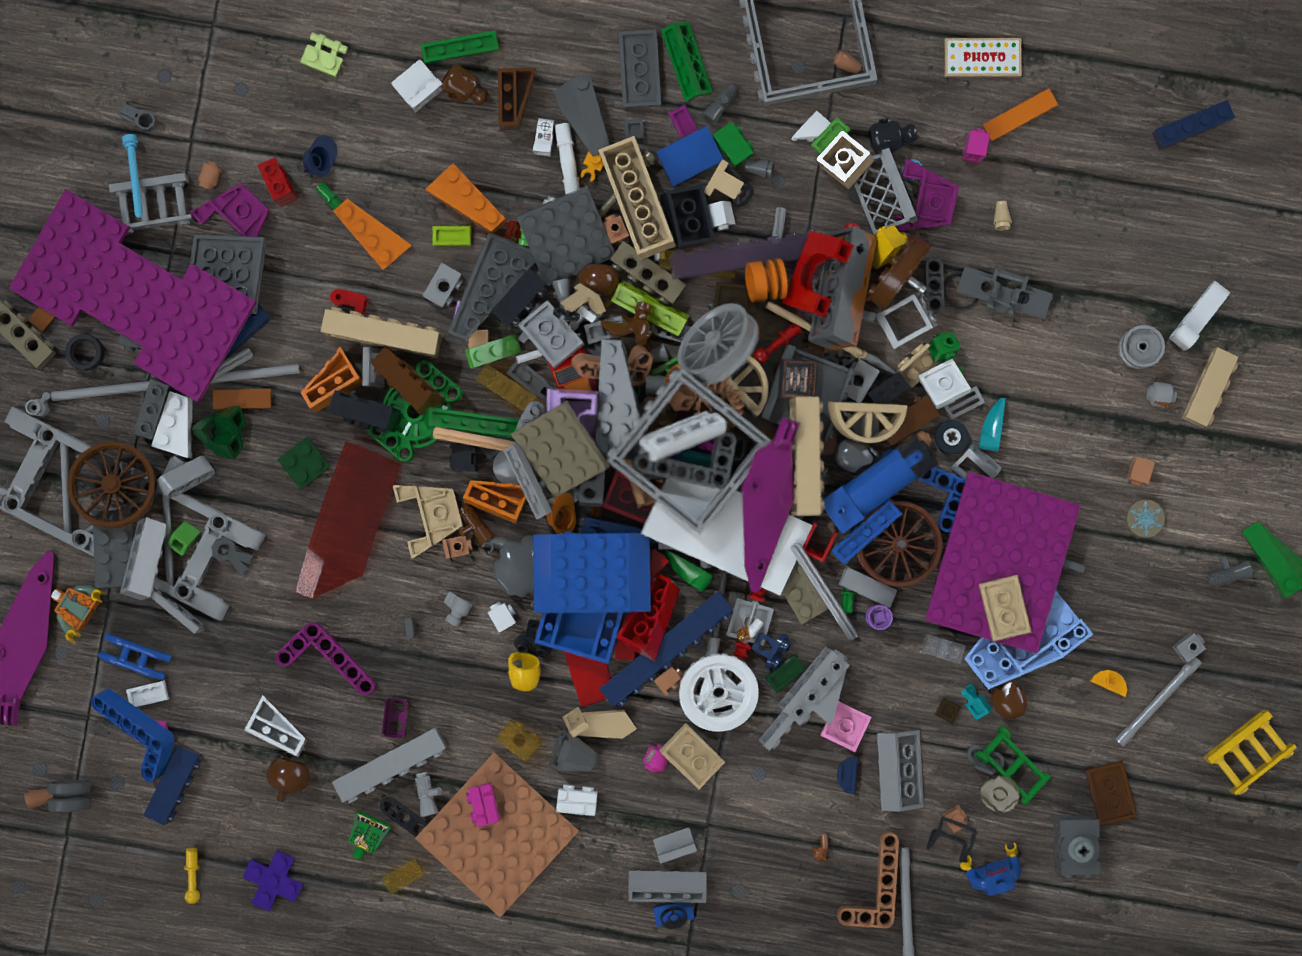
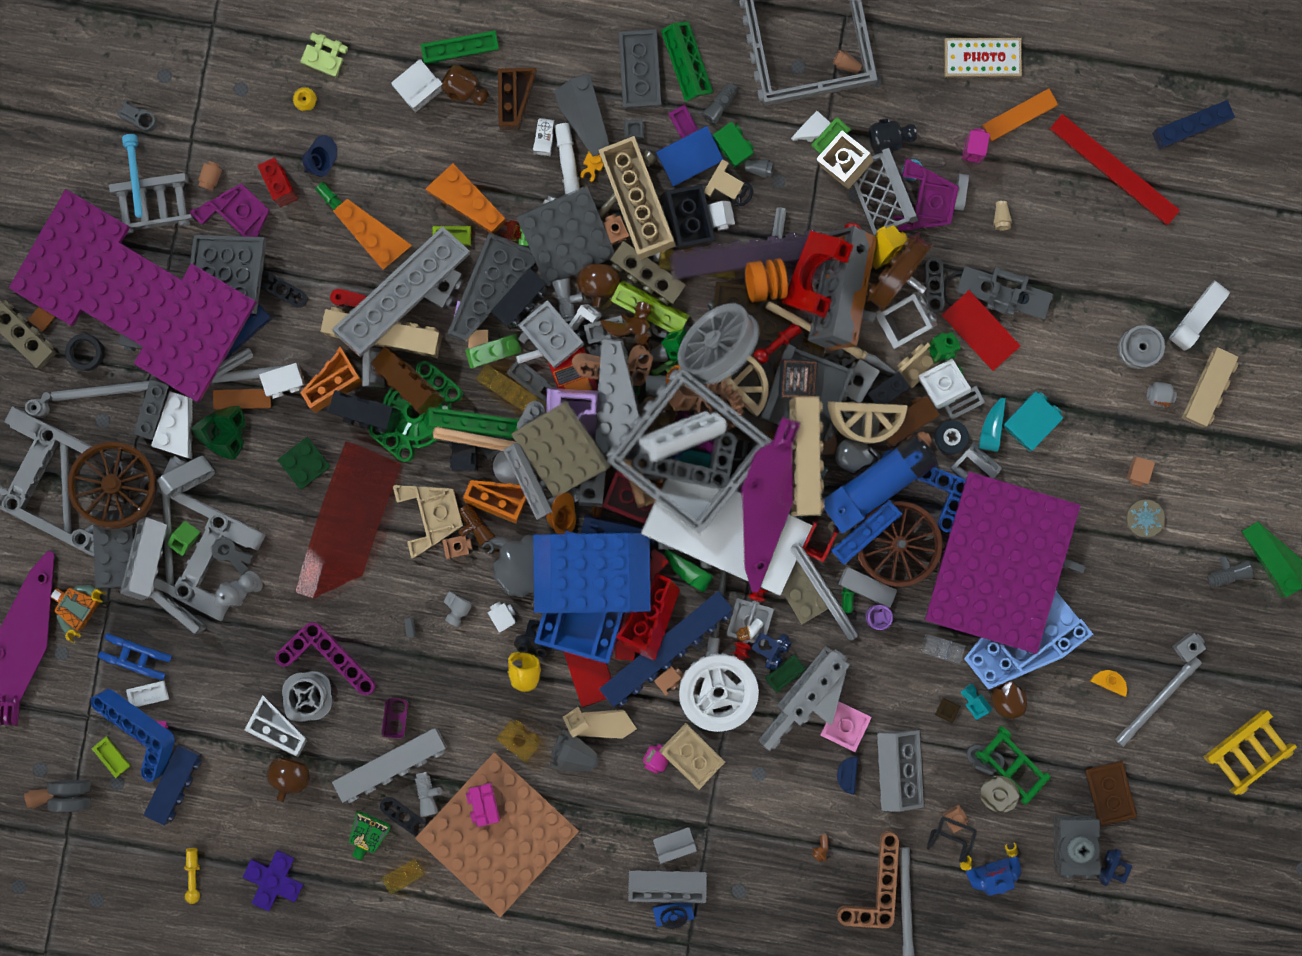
(111, 756): none -> lime tile
(236, 591): none -> light grey animal
(282, 380): none -> white brick
(294, 711): none -> light grey piece
(297, 292): none -> black beam
(307, 104): none -> yellow plate
(401, 291): none -> light grey plate
(576, 800): white brick -> none
(581, 296): tan piece -> none
(672, 343): none -> green brick
(962, 182): none -> light grey beam
(981, 330): none -> red piece
(1004, 608): tan tile -> none
(1033, 421): none -> teal brick
(1112, 858): none -> dark blue bracket
(1114, 169): none -> red tile

